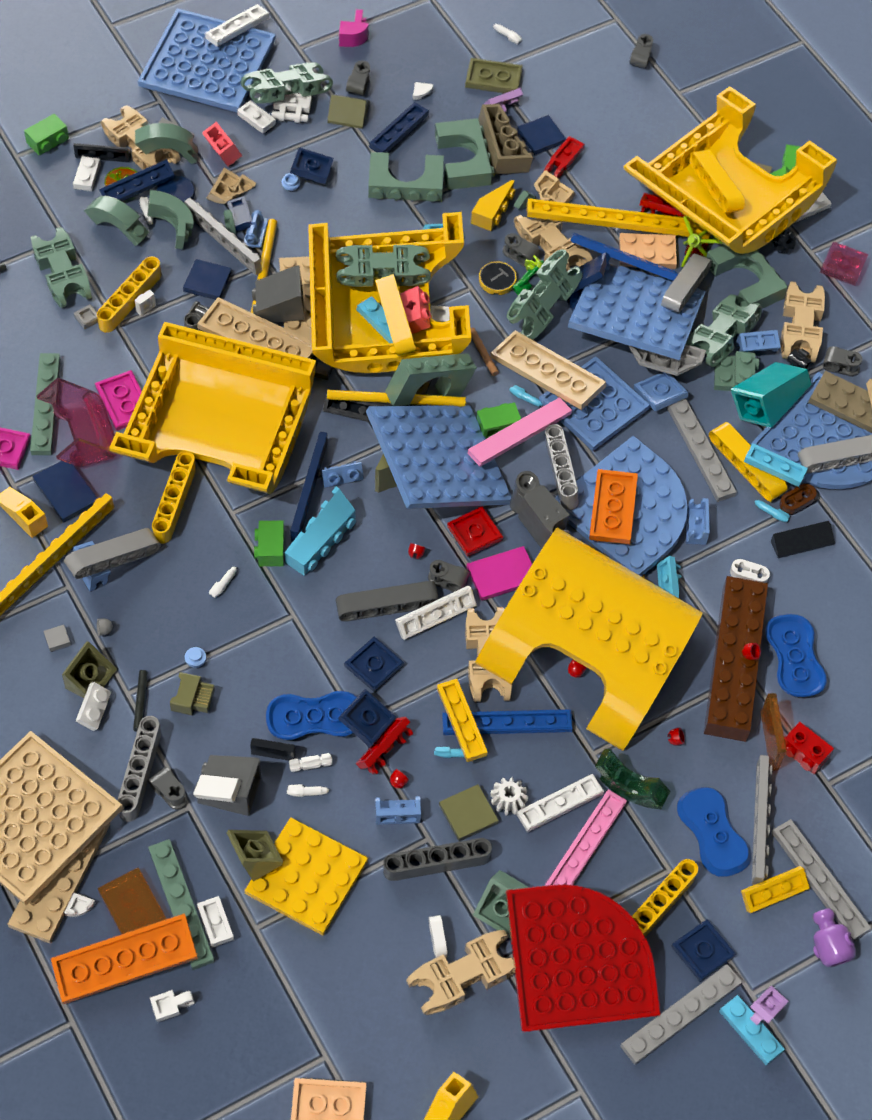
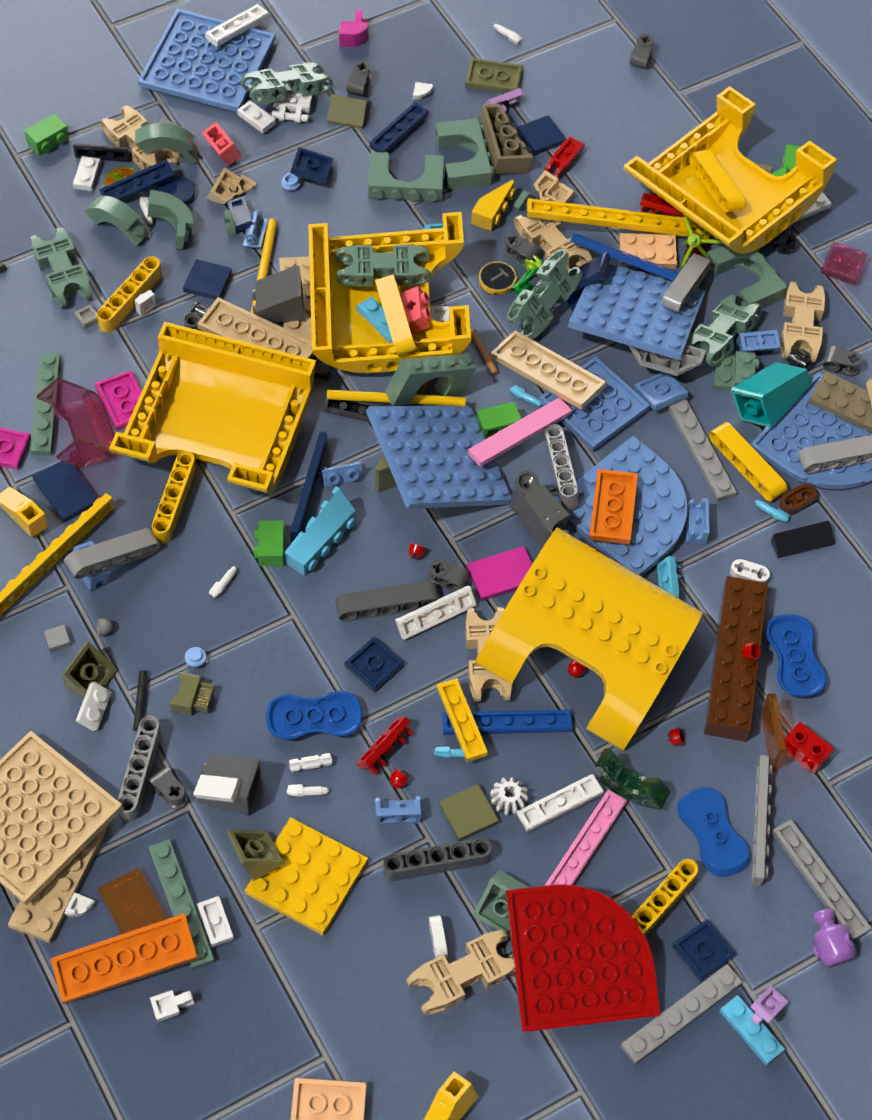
(224, 237): light grey plate -> none
(272, 749): black tile -> none
(367, 718): dark blue tile -> none
(474, 531): red plate -> none
(775, 465): medium azure plate -> none
(775, 889): yellow plate -> none

